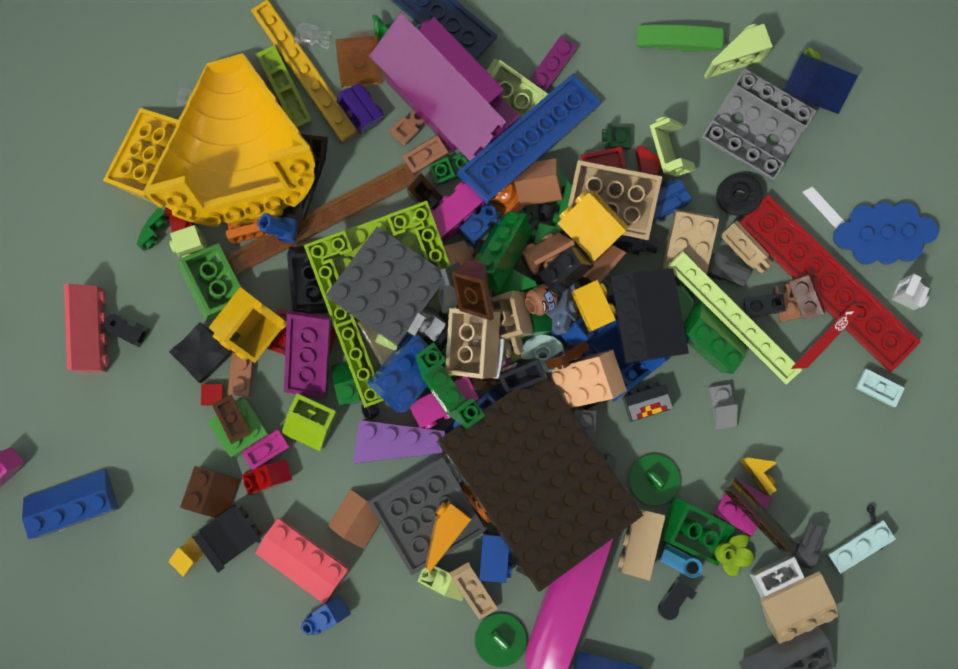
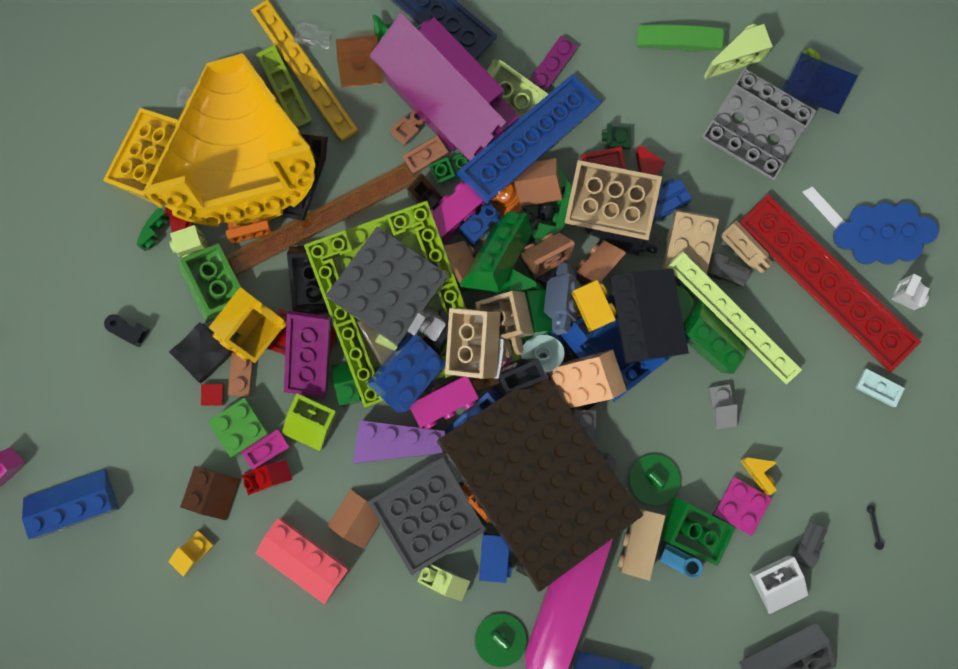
(85, 329): coral slope -> none
(226, 536): black panel -> none
(231, 419): reddish brown plate -> none
(283, 228): blue piece -> none
(325, 617): blue brick -> none
(360, 108): dark purple brick -> none
(370, 412): black hinge -> none
(444, 389): green slope -> none
(447, 527): light orange slope -> none
(448, 297): dark grey slope -> none
(473, 289): reddish brown slope -> none
(473, 590): tan plate -> none
(540, 300): nougat head -> none
(566, 269): black brick -> none
(571, 353): reddish brown plate -> none
(592, 224): yellow container -> none
(647, 402): brick -> none
(669, 163): yellowish green panel -> none
(673, 599): black leg -> none
(737, 555): lime plate -> none
(742, 206): black wheel -> none
(759, 515): dark brown slope -> none
(764, 305): black leg -> none
(792, 309): nougat plate -> none
(799, 608): tan slope -> none
(806, 296): plate -> none
(828, 337): red sticker -> none
(861, 546): light aqua plate -> none

